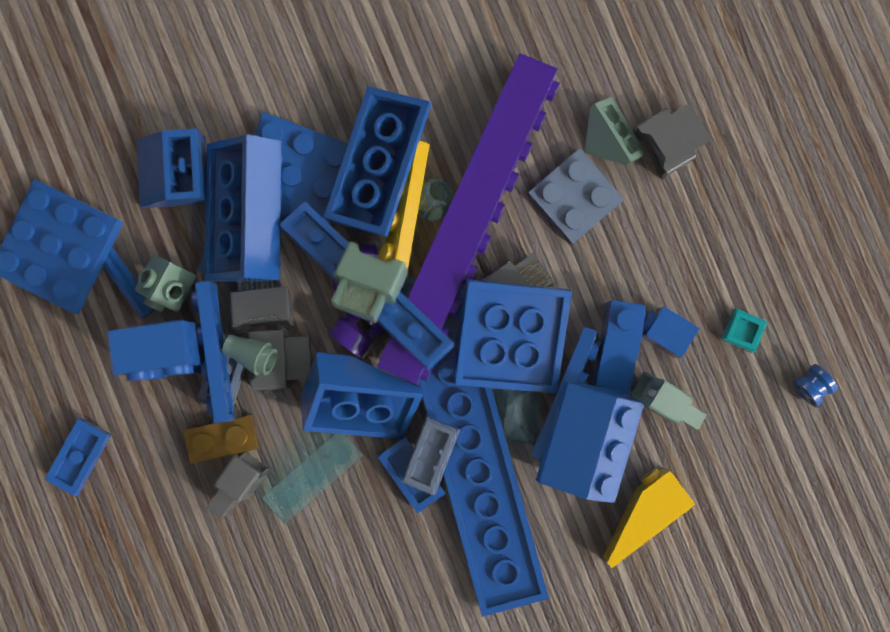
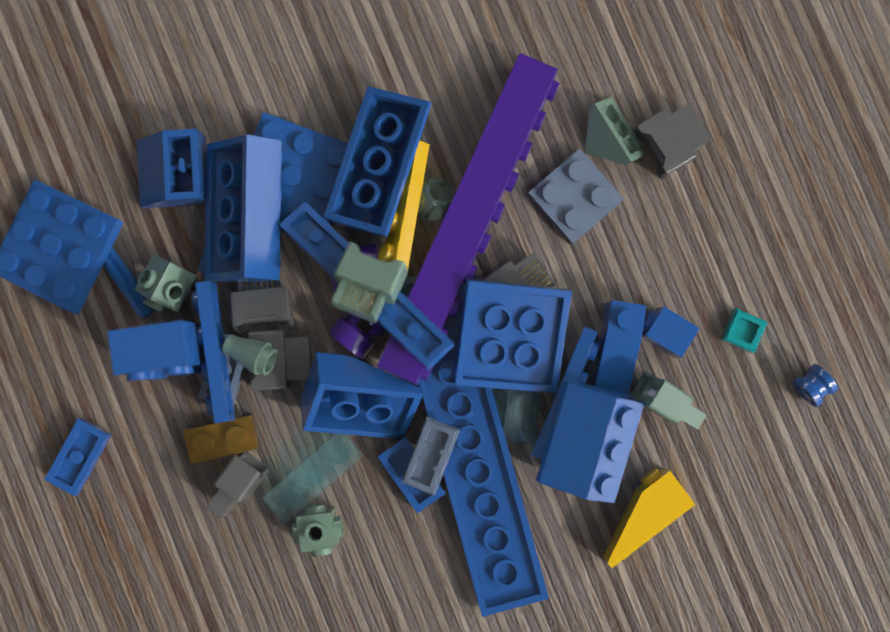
(327, 521): none -> sand green brick

